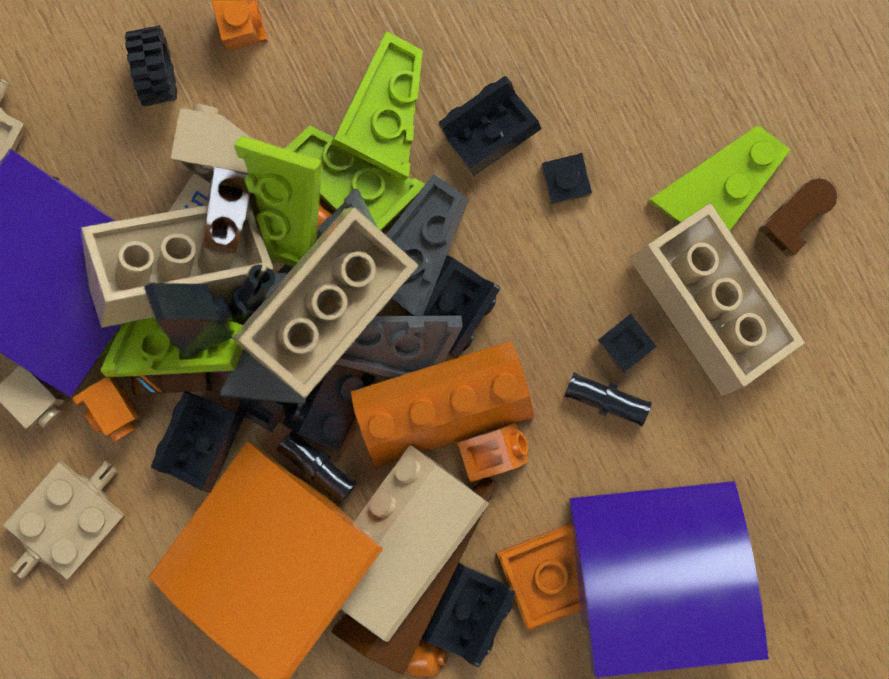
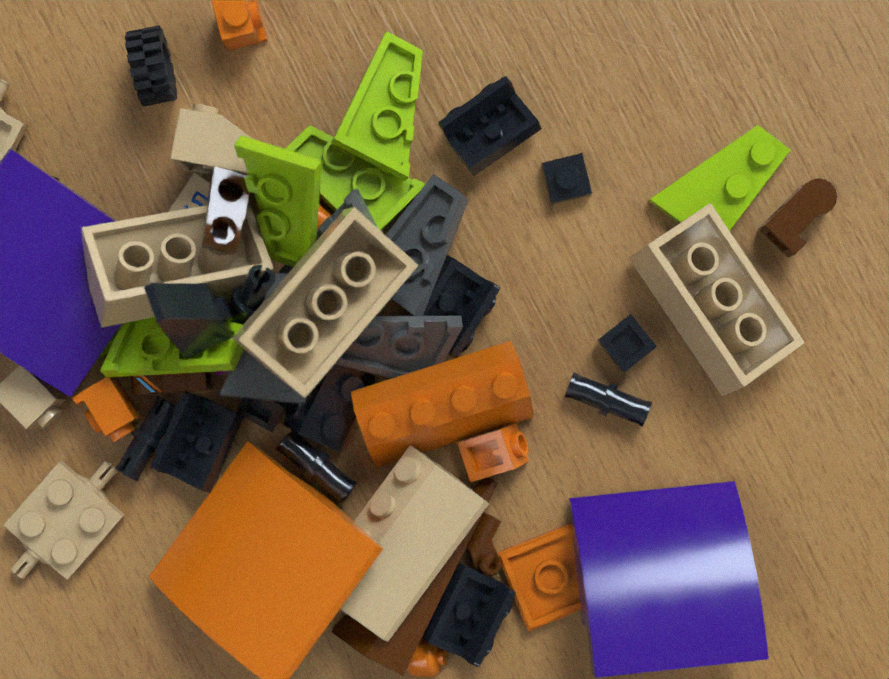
(146, 439): none -> black pin
(482, 548): none -> reddish brown arm

